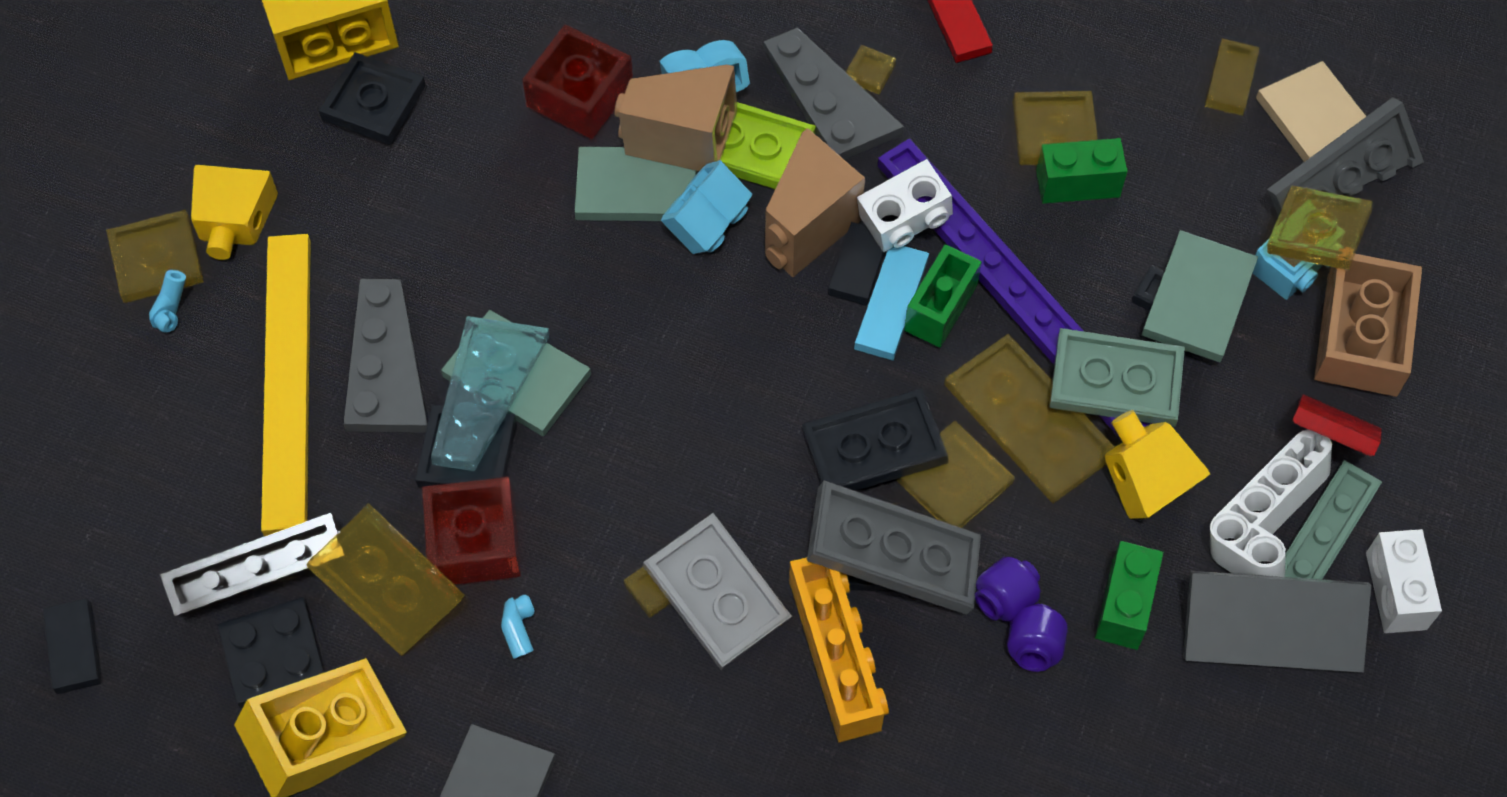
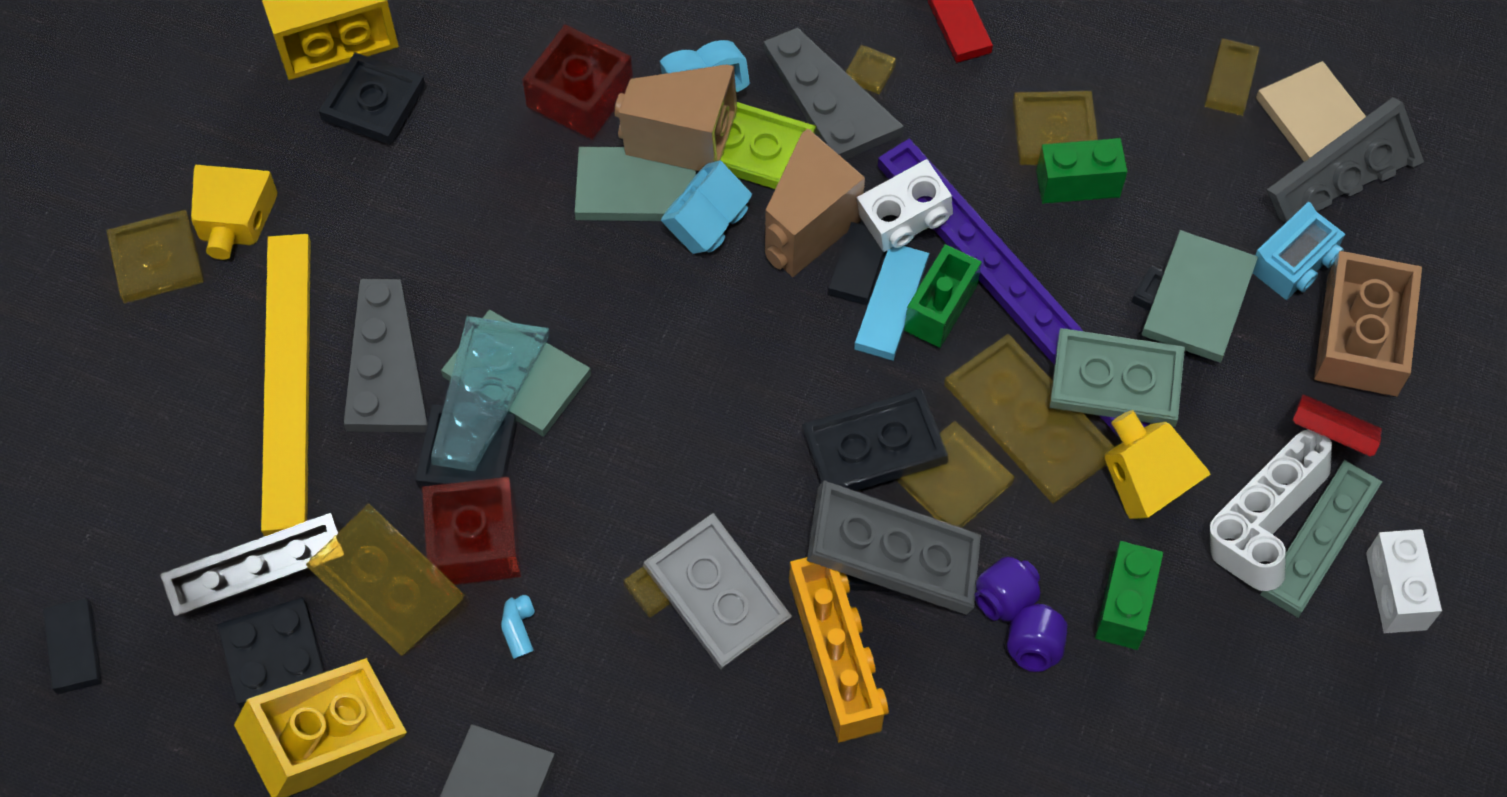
(166, 305): medium azure arm -> none
(1277, 621): dark grey tile -> none
(1319, 227): clear yellow tile -> none

